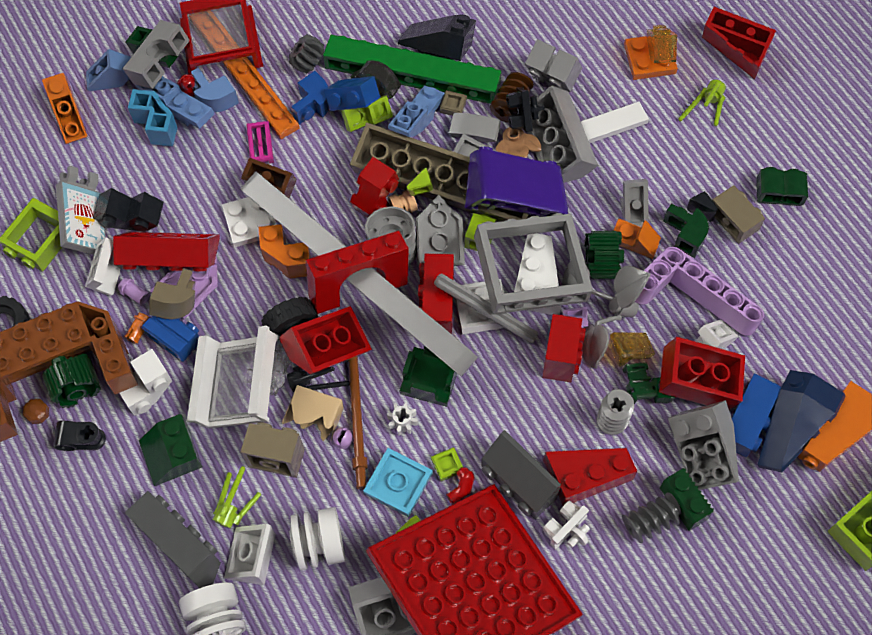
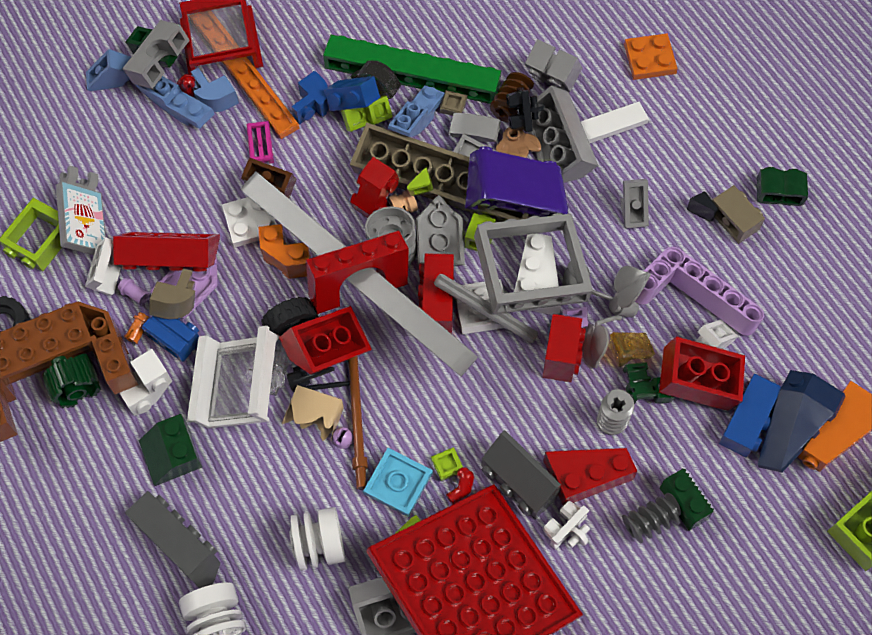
(36, 411): dark orange tile -> none
(65, 107): orange slope -> none
(75, 435): black piece -> none
(128, 213): black brick -> none
(148, 109): dark azure brick -> none
(225, 513): lime plant -> none
(250, 554): white slope -> none
(273, 449): dark tan brick -> none
(306, 53): dark grey gear -> none
(407, 422): white gear -> none
(427, 377): dark green panel -> none
(441, 36): black slope -> none
(603, 253): dark green brick -> none
(638, 239): orange slope -> none
(662, 44): clear yellow slope -> none
(692, 227): dark green brick -> none
(707, 444): light grey slope -> none
(712, 94): lime plant -> none
(738, 39): red wedge -> none

